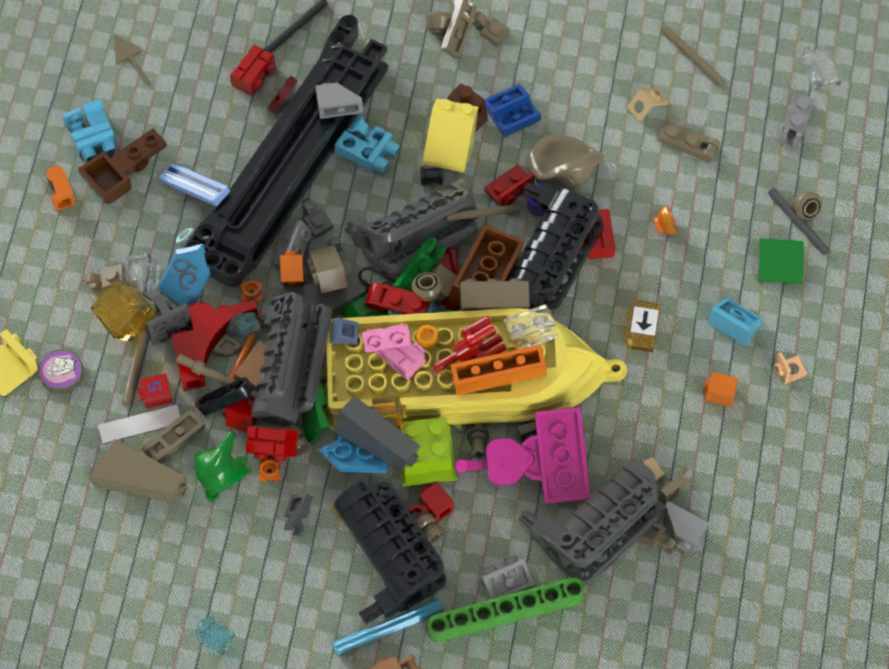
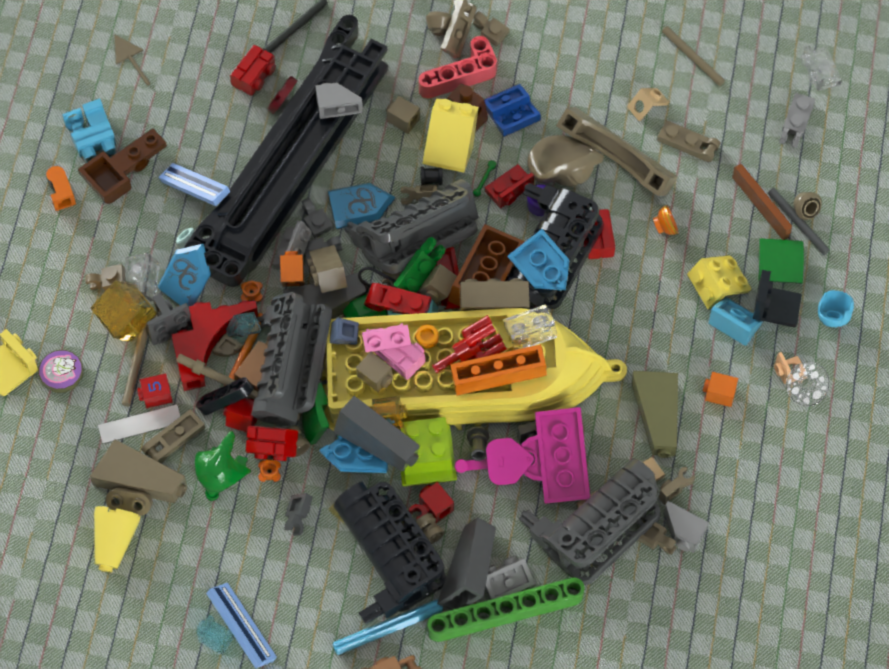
(112, 536): none -> light yellow cone
(128, 500): none -> dark tan plate
(241, 625): none -> light blue tile
(358, 204): none -> dark azure tile
(367, 153): medium azure hips -> none
(374, 372): none -> dark tan brick
(403, 114): none -> dark tan brick
(417, 193): none -> dark tan plate
(427, 286): dark tan cone -> none
(433, 82): none -> coral beam
(469, 566): none -> dark grey slope
(483, 212): dark tan bar -> none
(491, 165): none -> green hinge
(541, 262): none -> dark azure tile
(642, 167): none -> dark tan arch
(643, 325): brick -> none
(658, 407): none -> olive slope
(717, 278): none -> light yellow bracket
(762, 201): none -> dark orange tile
(776, 304): none -> black bracket
(817, 383): none -> clear dish
(835, 308): none -> medium azure hair

